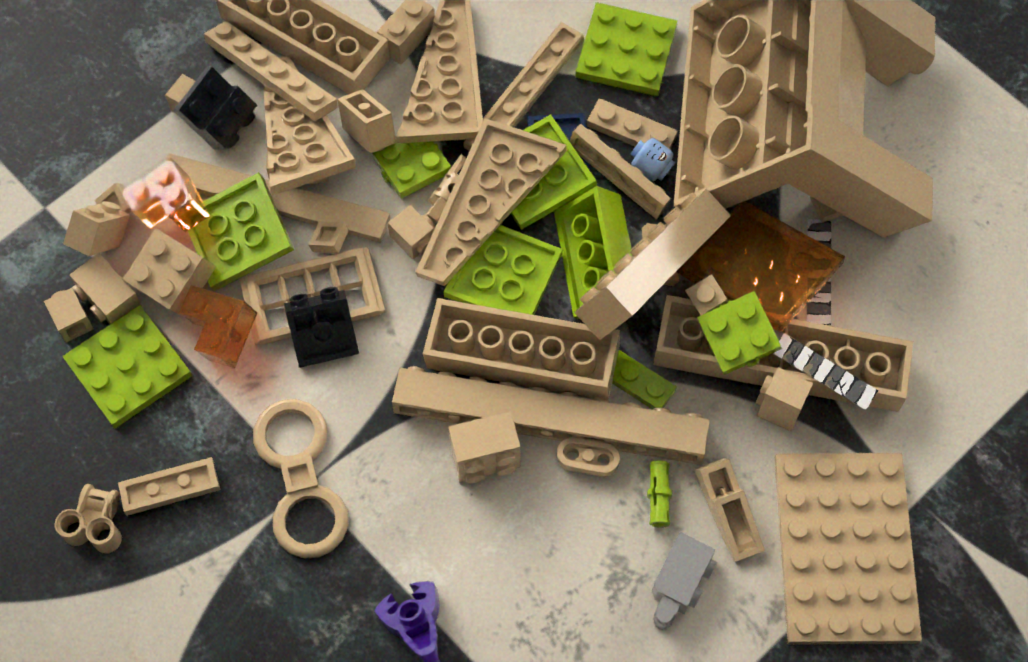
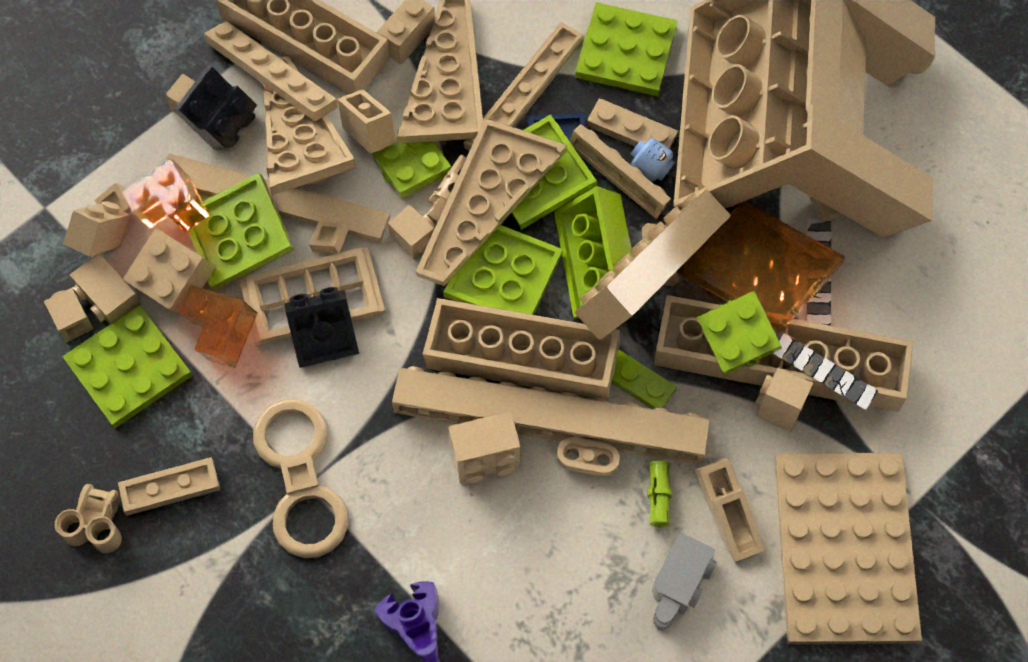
(706, 295): tan plate -> none

